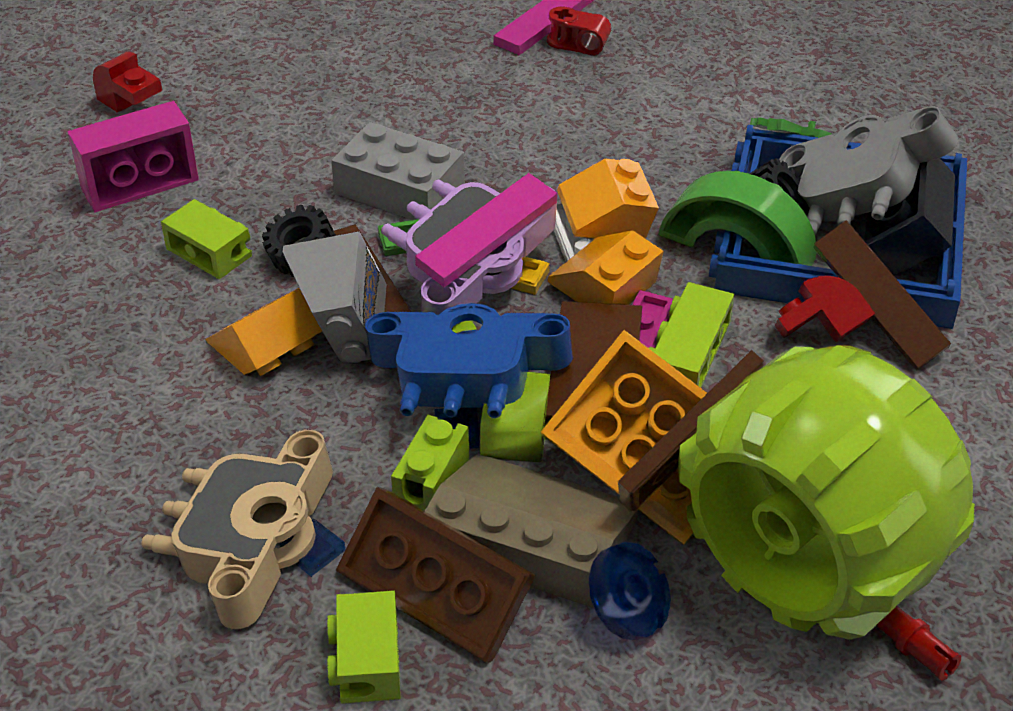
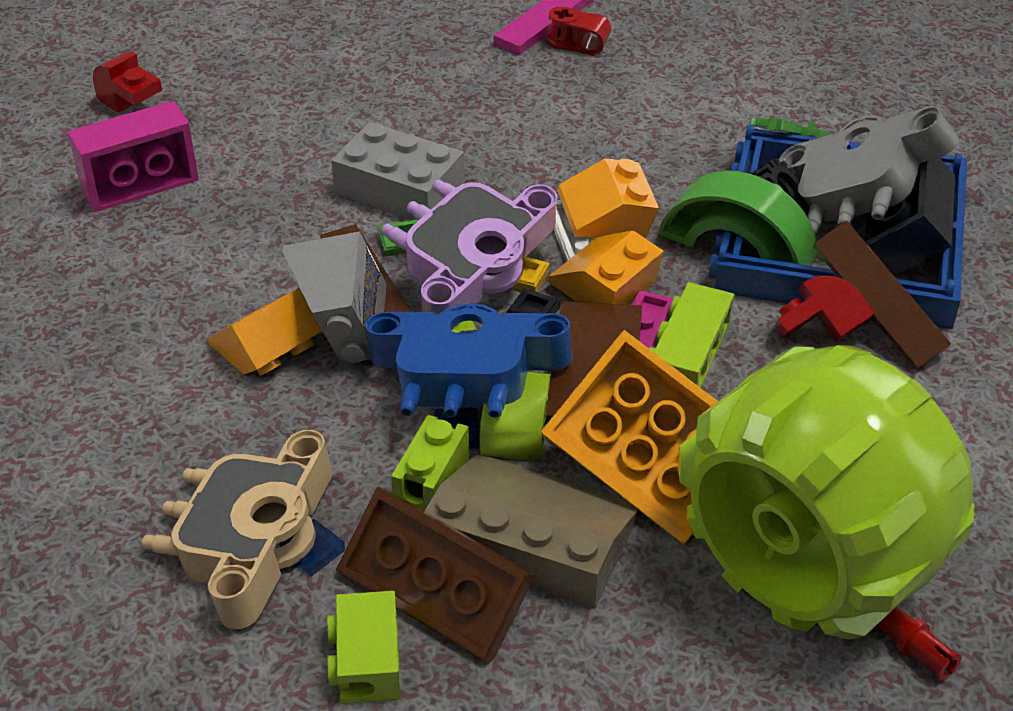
(206, 238): lime brick -> none
(291, 228): black tyre -> none
(485, 229): dark pink tile -> none
(534, 302): none -> black tile
(629, 591): clear blue tile -> none
(662, 458): reddish brown tile -> none

